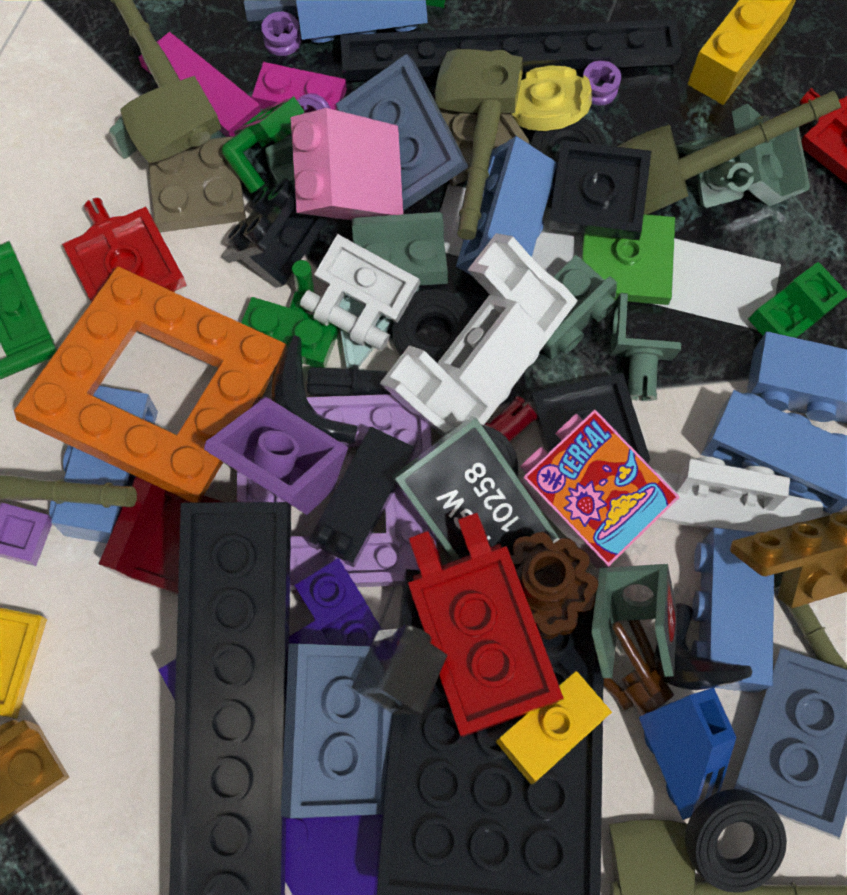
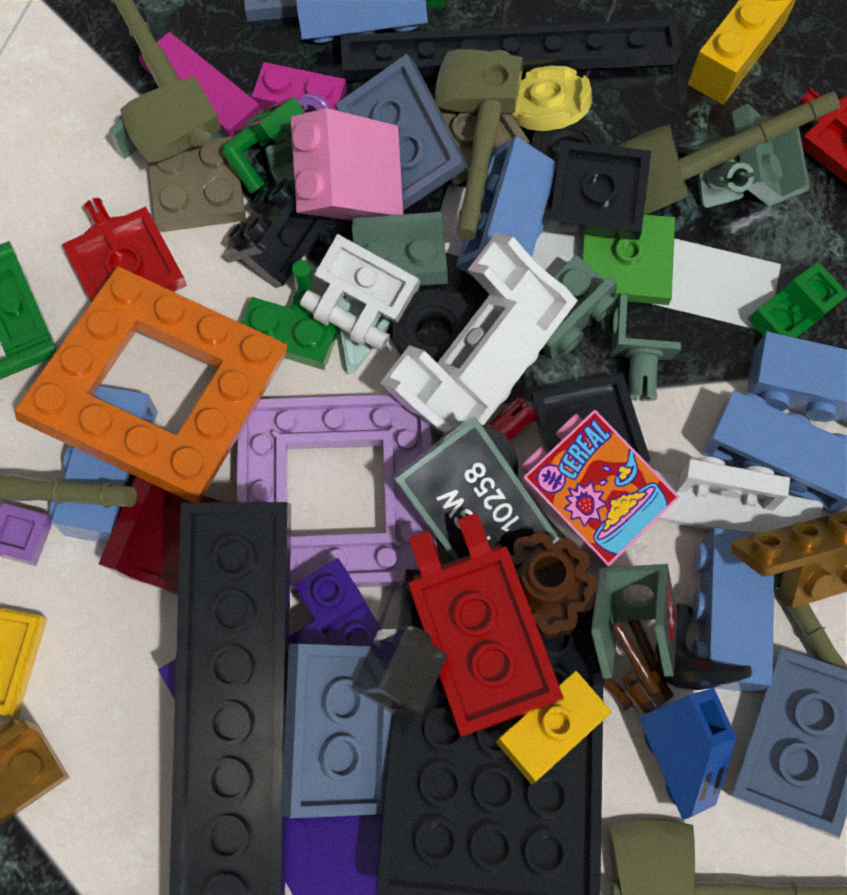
(278, 23): medium lavender bush -> none
(281, 454): medium lavender slope -> none
(290, 393): black piece -> none
(345, 382): black axle -> none
(361, 496): black hinge -> none
(607, 72): medium lavender bush -> none
(757, 863): black tyre -> none

